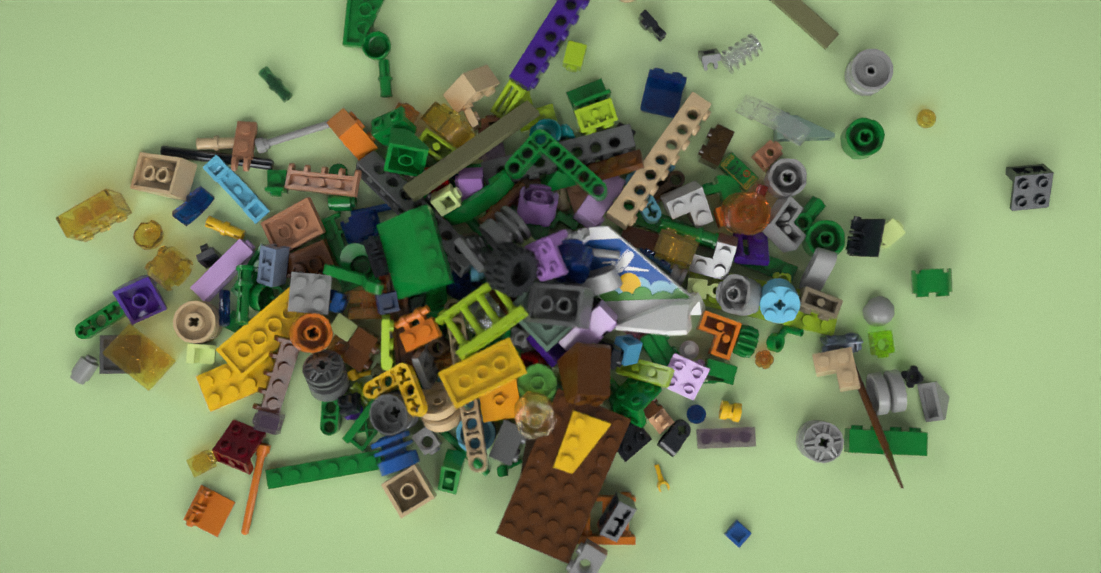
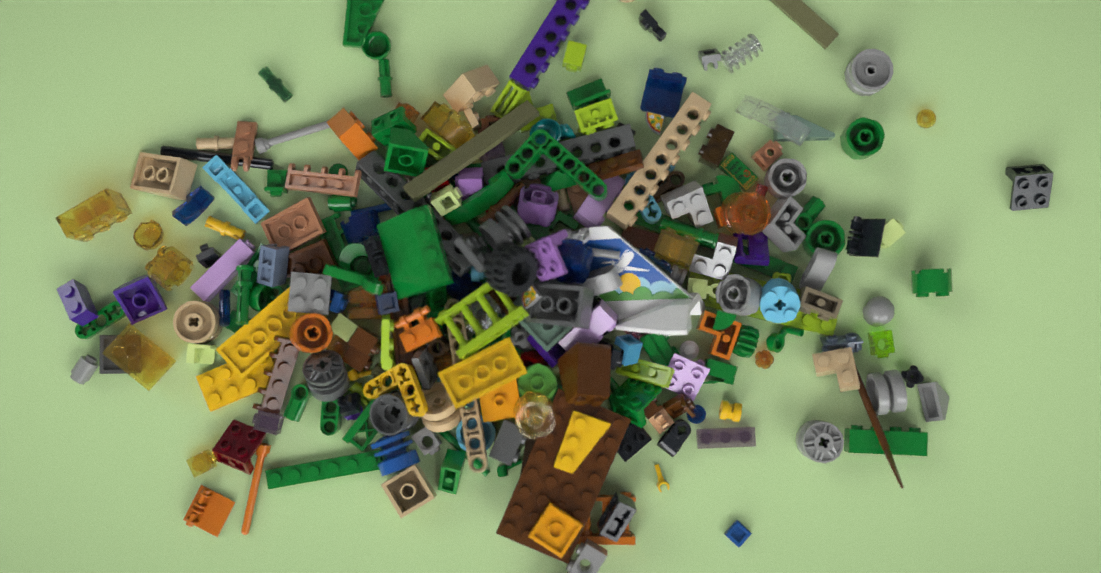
(77, 302): none -> dark purple brick
(297, 403): none -> green piece
(530, 297): none -> tile
(555, 530): none -> light orange plate
(654, 122): none -> tile
(679, 405): none -> reddish brown bracket
(723, 320): none -> green tile

